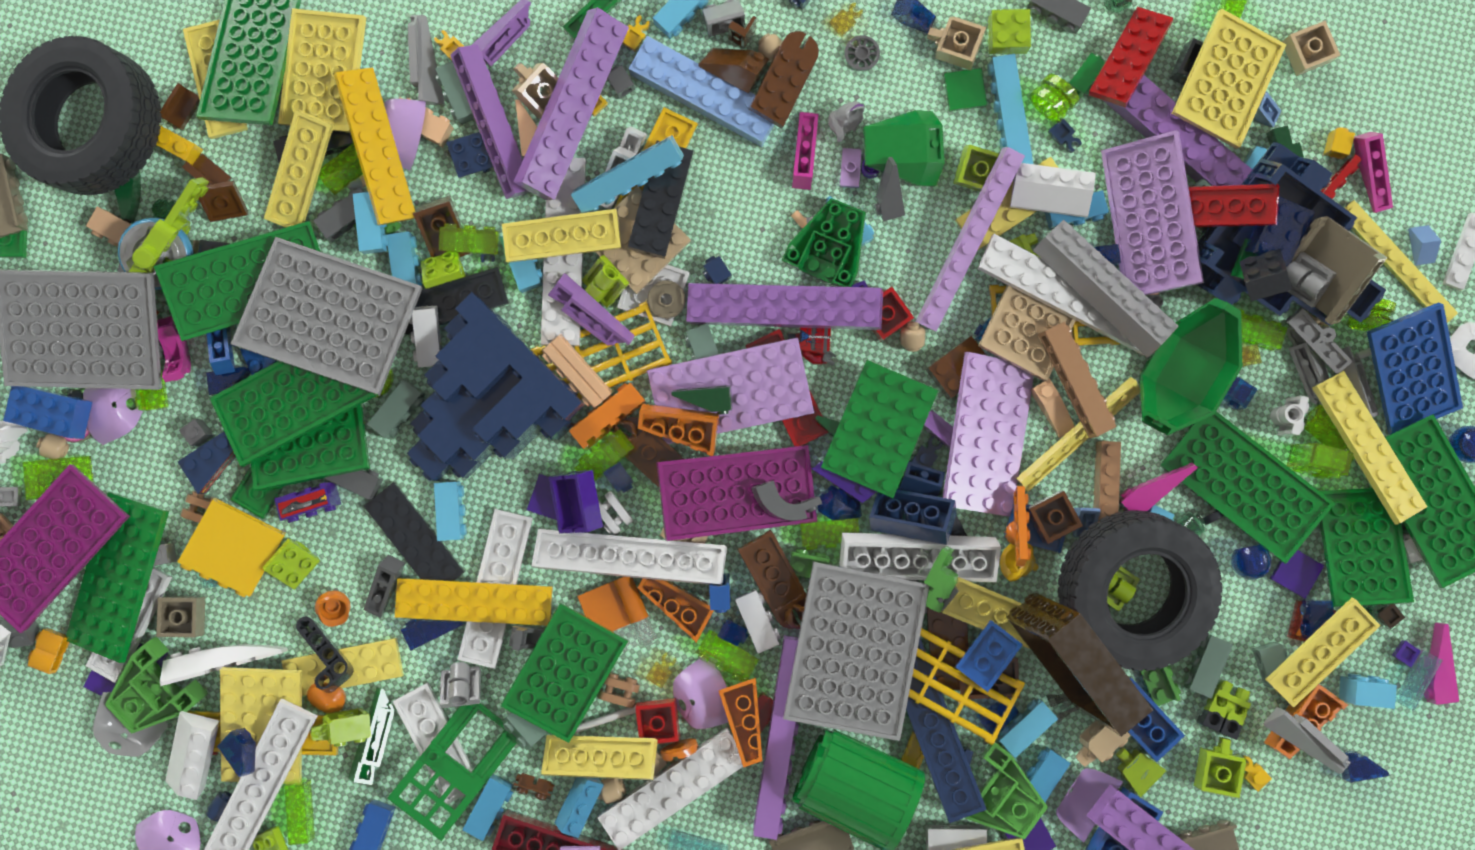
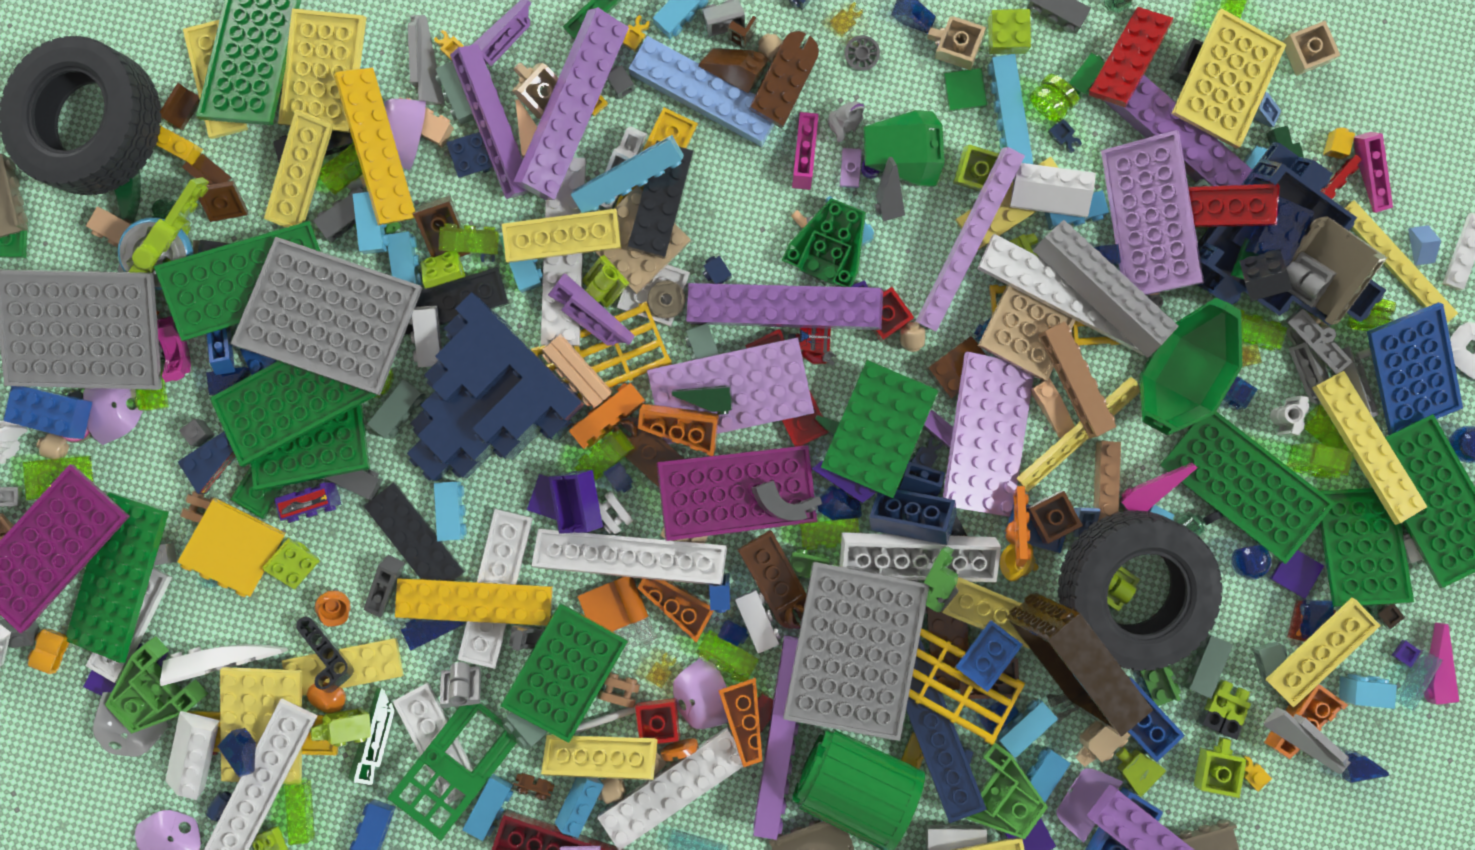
(180, 616): dark tan brick -> none

